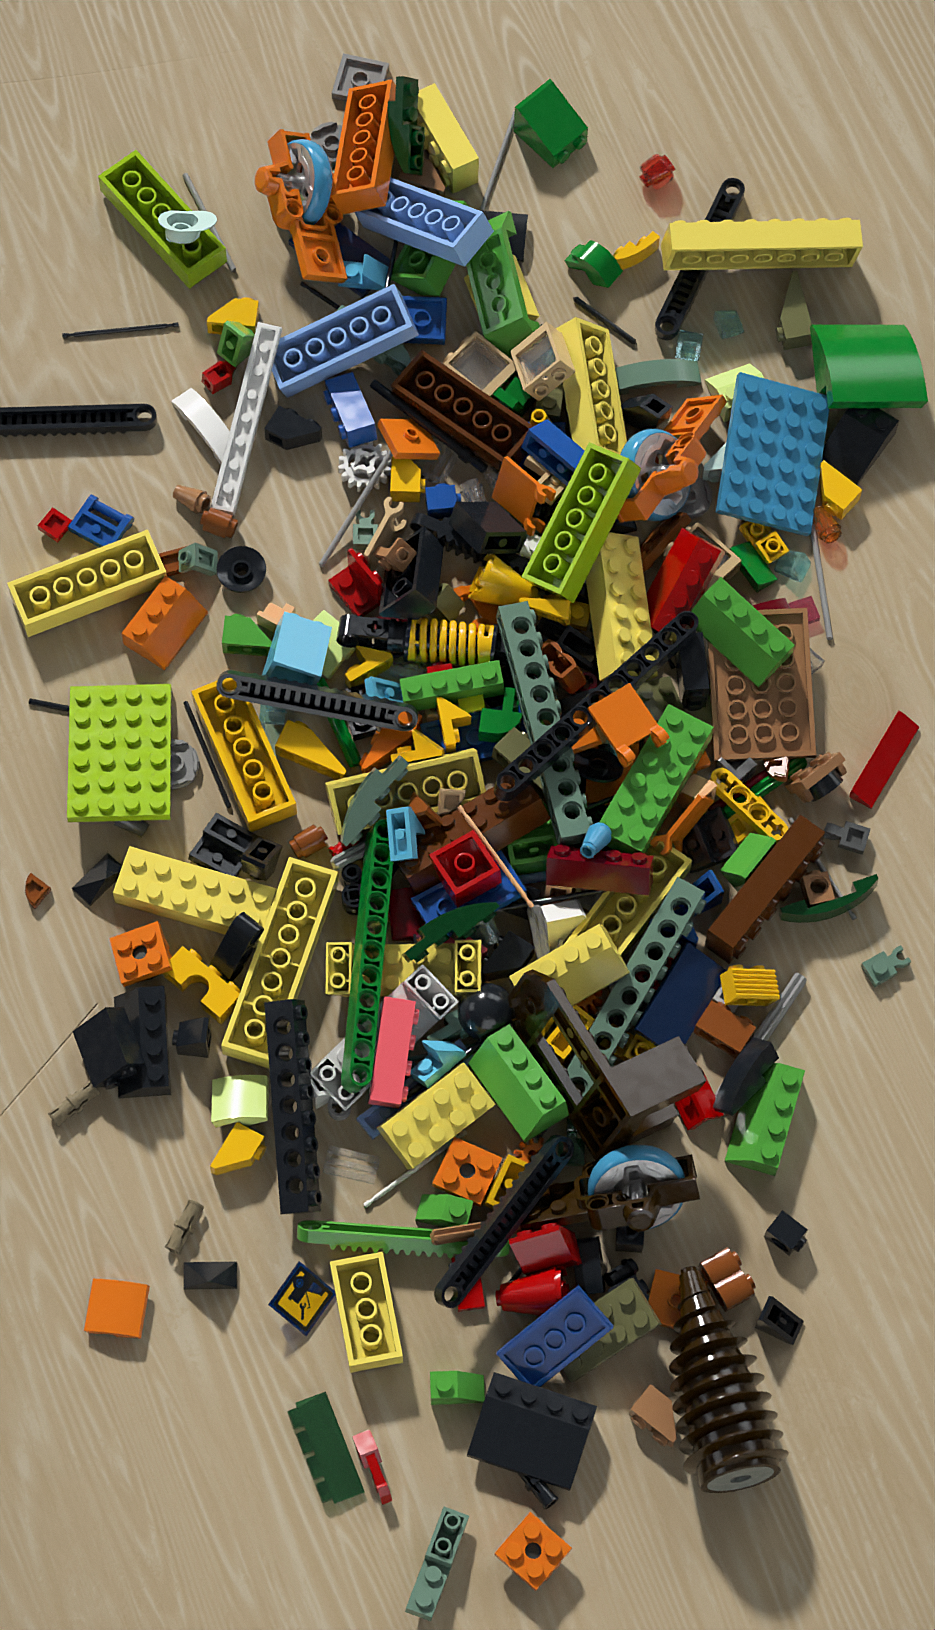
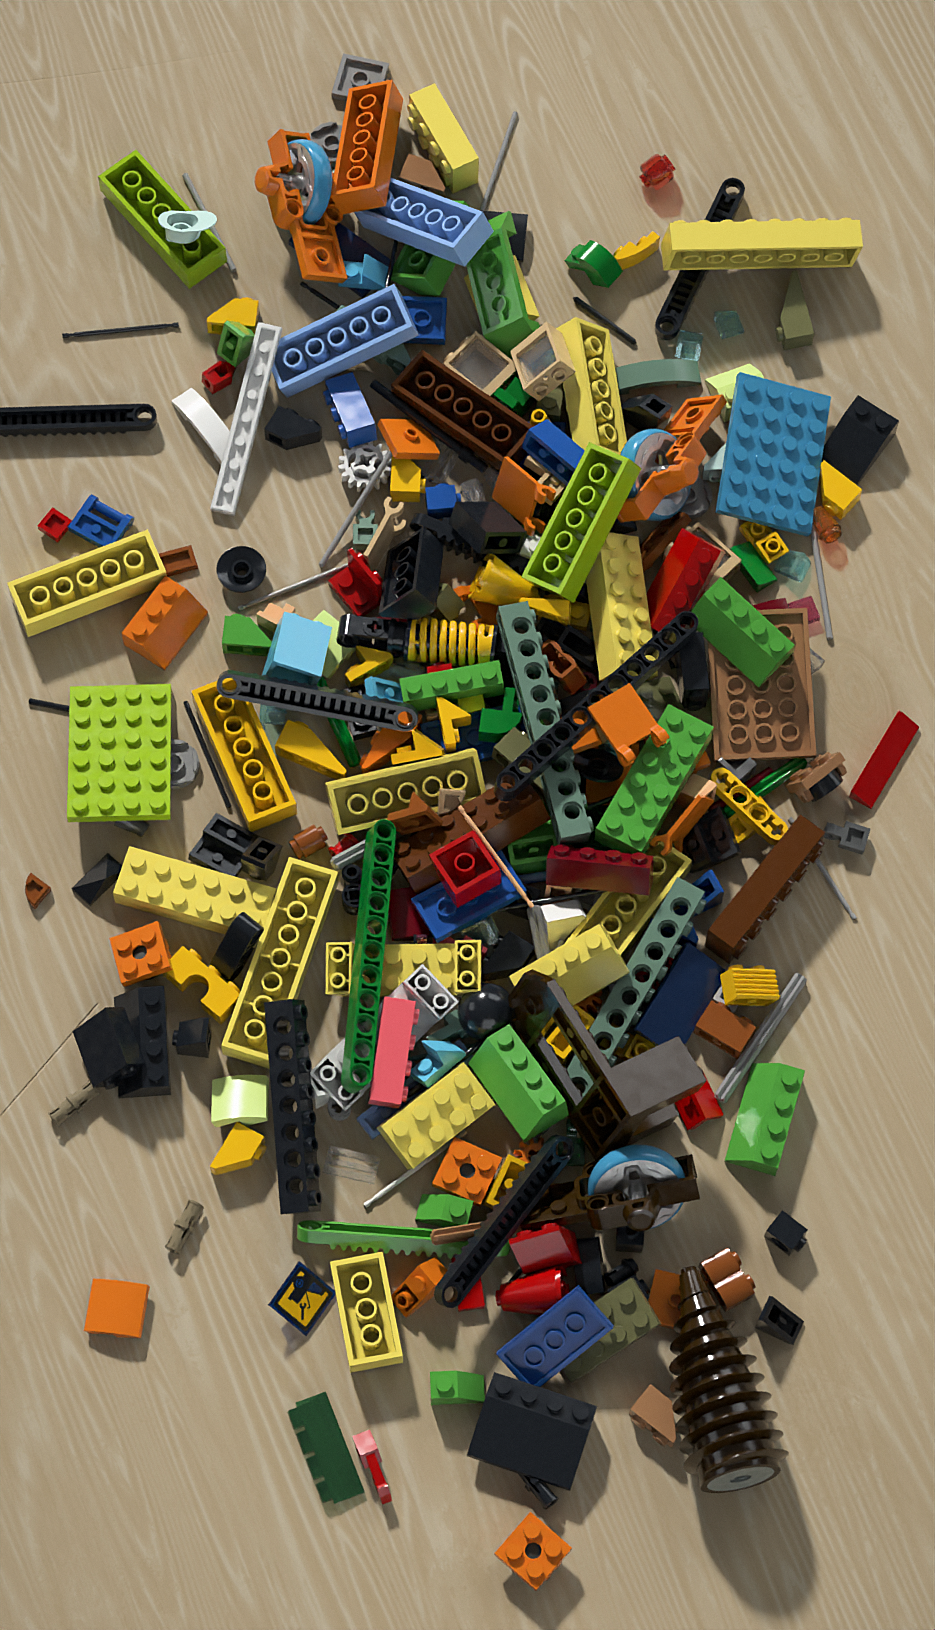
(192, 498): medium nougat cone -> none
(198, 558): sand green bracket -> none
(210, 1275): black slope -> none
(219, 523): dark orange brick -> none
(292, 587): none -> light grey piece
(362, 806): sand green slope -> none
(395, 557): medium nougat bracket -> none
(402, 833): medium azure slope -> none
(404, 133): dark green slope -> none
(418, 1286): none -> orange slope
(437, 1564): sand green slope -> none
(457, 922): dark green slope -> none
(550, 124): green slope -> none
(596, 838): dark azure cone -> none
(745, 1076): black slope -> none
(747, 859): bright green slope -> none
(777, 768): dark orange tile -> none
(800, 913): dark green slope -> none
(820, 879): medium nougat brick -> none
(867, 366): green slope -> none
(882, 967): sand green plate -> none

